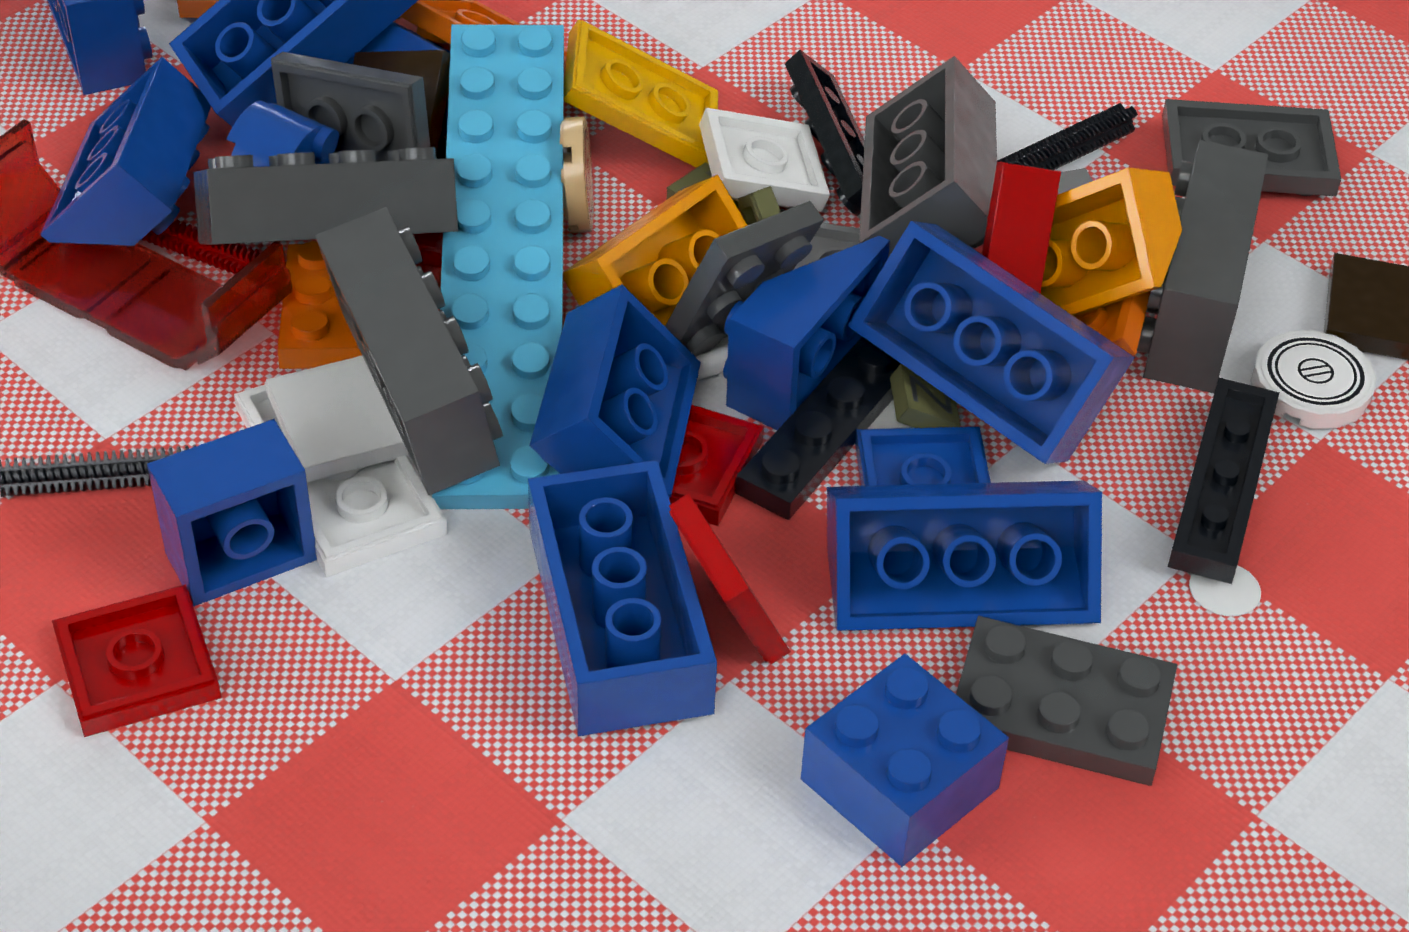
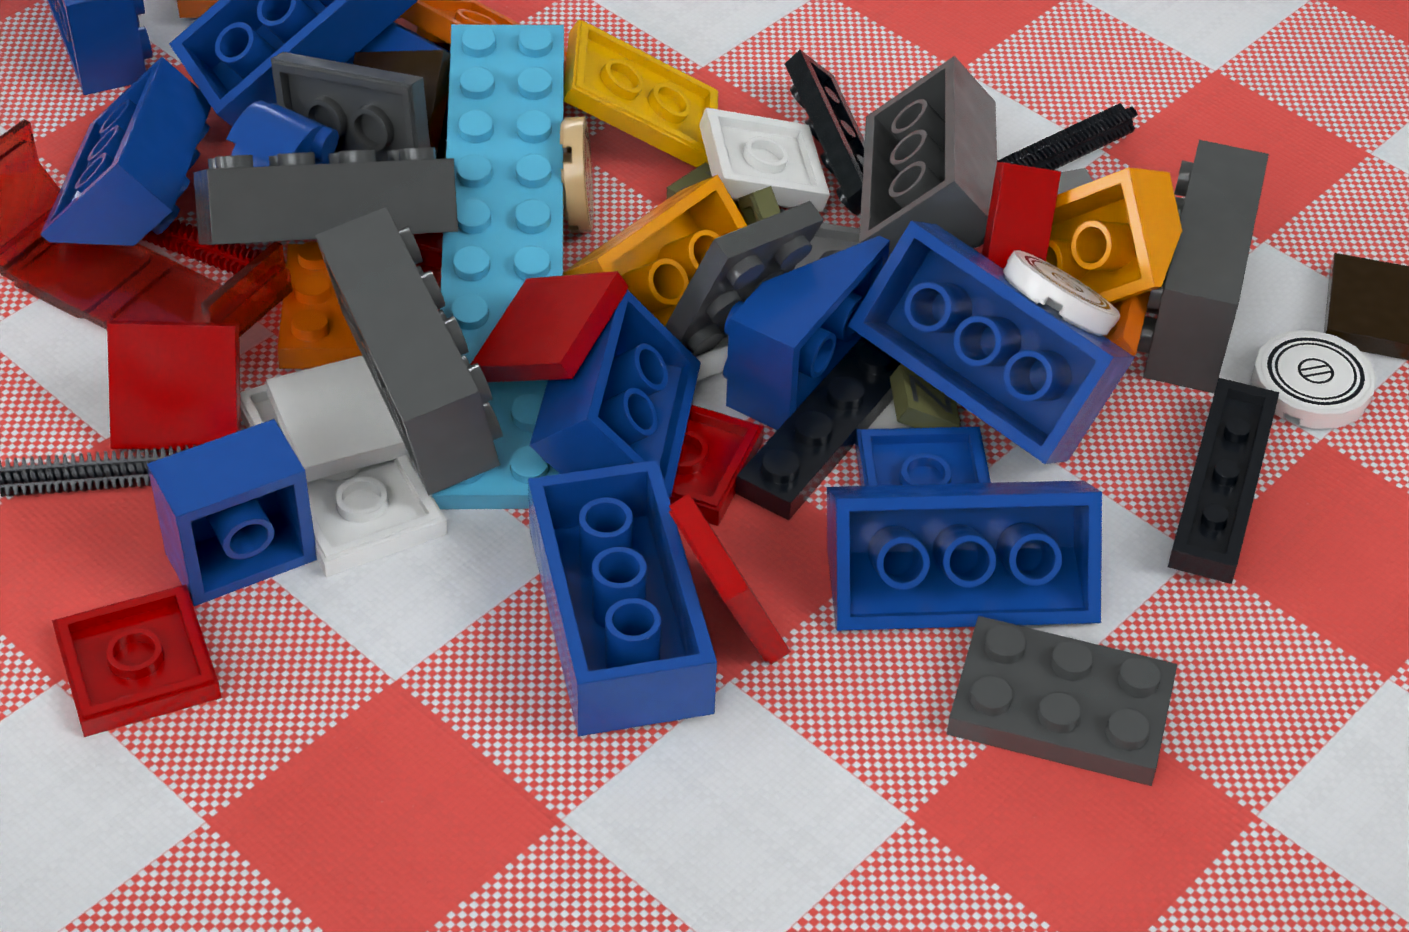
(172, 383): none -> red tile
(550, 327): none -> red tile
(903, 759): blue brick -> none
(1061, 291): none -> white tile
(1227, 598): white sticker -> none
(1297, 141): dark grey plate -> none

